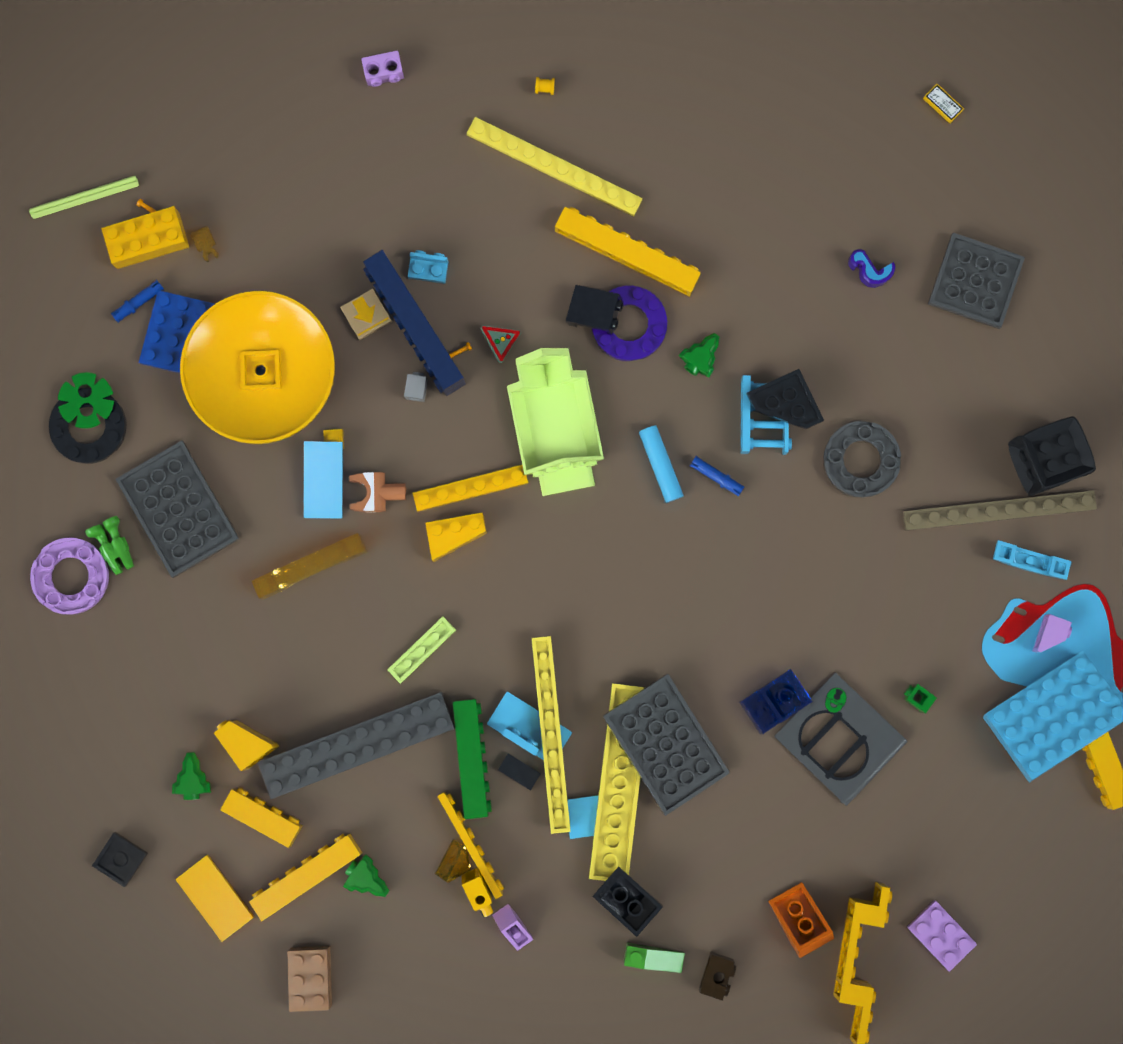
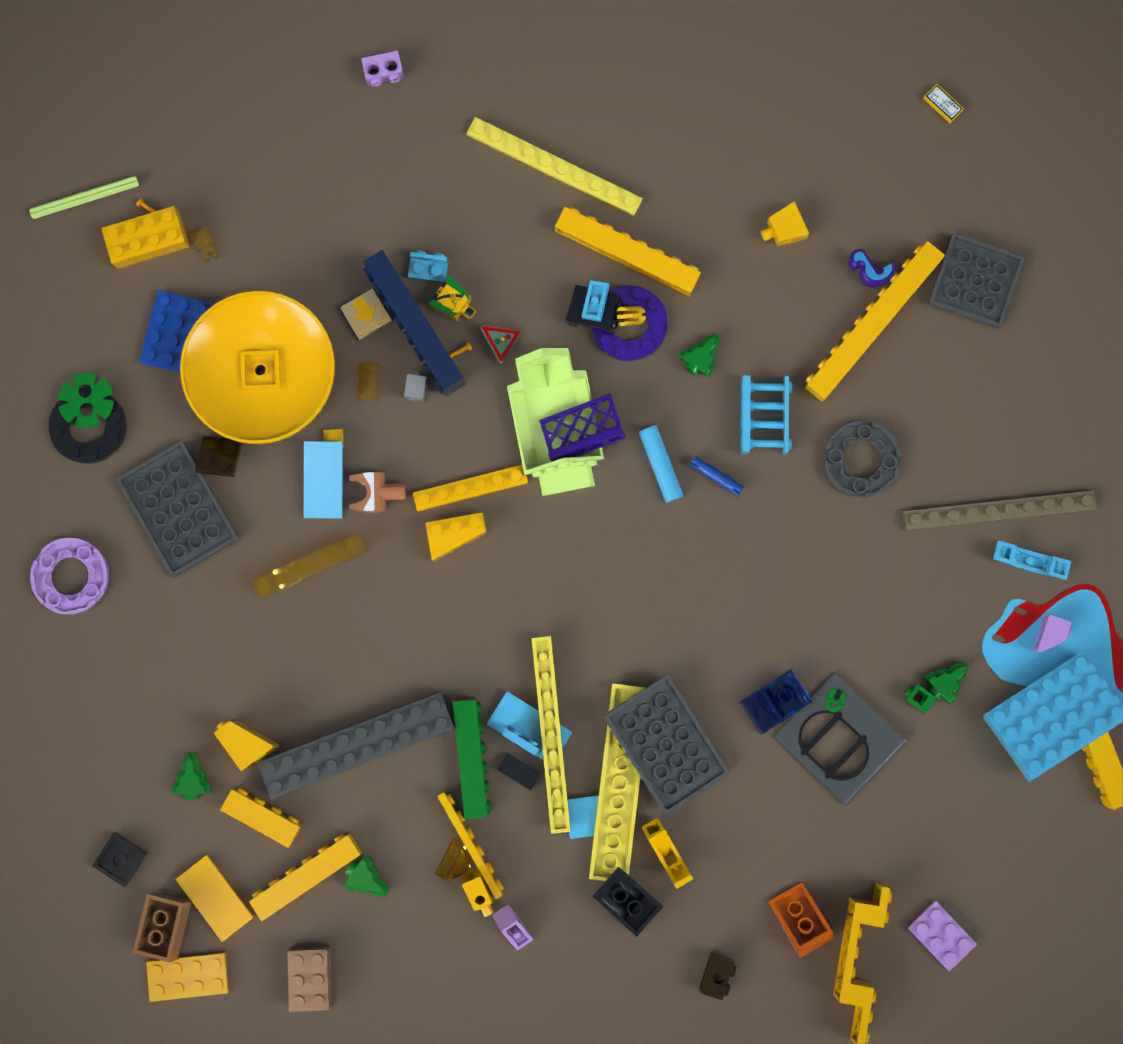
(116, 548): bright green piece -> none
(137, 301): blue pin -> none
(162, 927): none -> medium nougat brick
(188, 977): none -> yellow plate
(218, 456): none -> dark brown plate
(367, 380): none -> clear yellow slope
(421, 650): yellowish green tile -> none
(452, 301): none -> torso
(545, 85): yellow bush -> none
(586, 444): none -> dark purple fence
(595, 301): none -> medium azure plate
(632, 315): none -> yellow arm
(653, 958): slope -> none
(667, 853): none -> yellow arch
(786, 226): none -> yellow torso
(787, 401): black plate -> none
(874, 322): none -> yellow brick
(946, 682): none -> green rock
(1051, 455): black piece -> none

